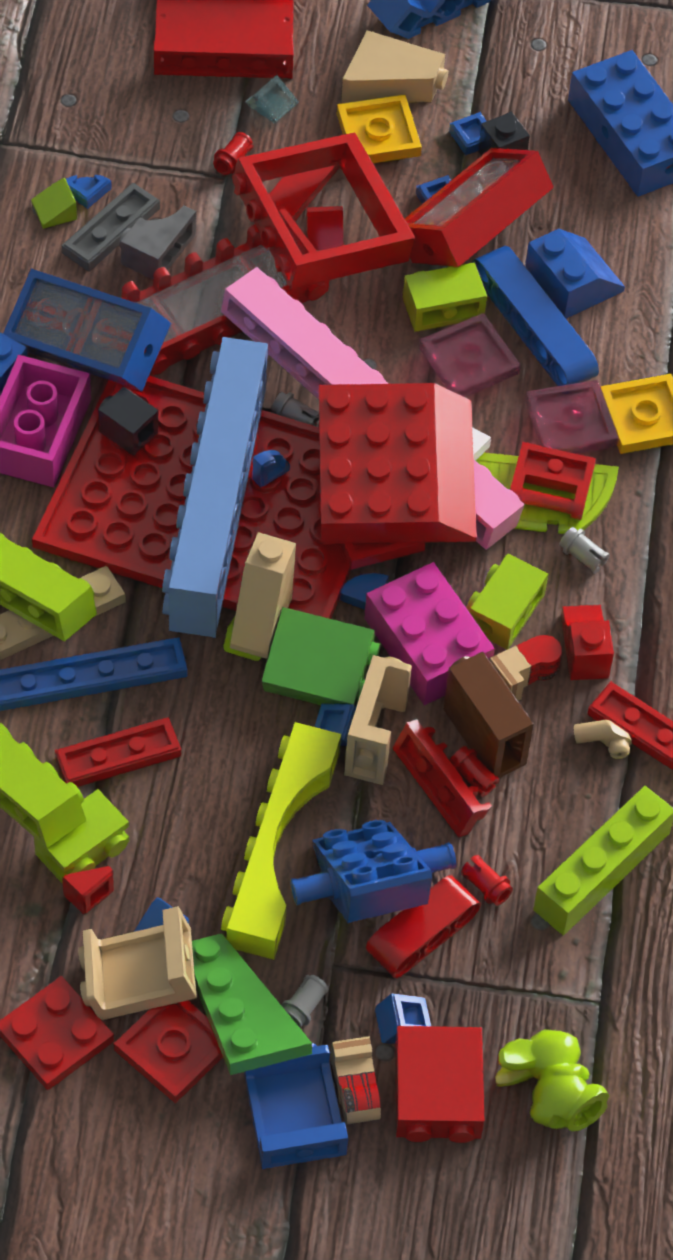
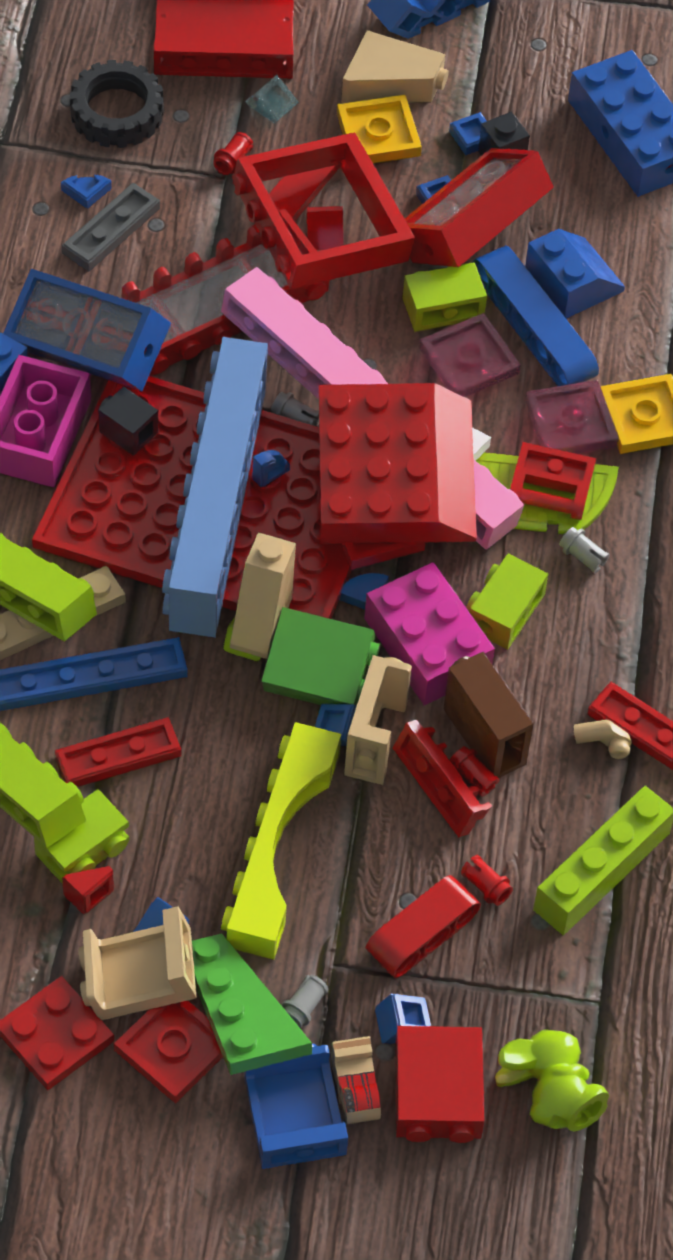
(55, 205): lime slope -> none
(116, 130): none -> black tyre
(157, 242): flat silver arch -> none
(371, 871): blue slope -> none
(528, 662): leg -> none
(587, 642): red arch -> none

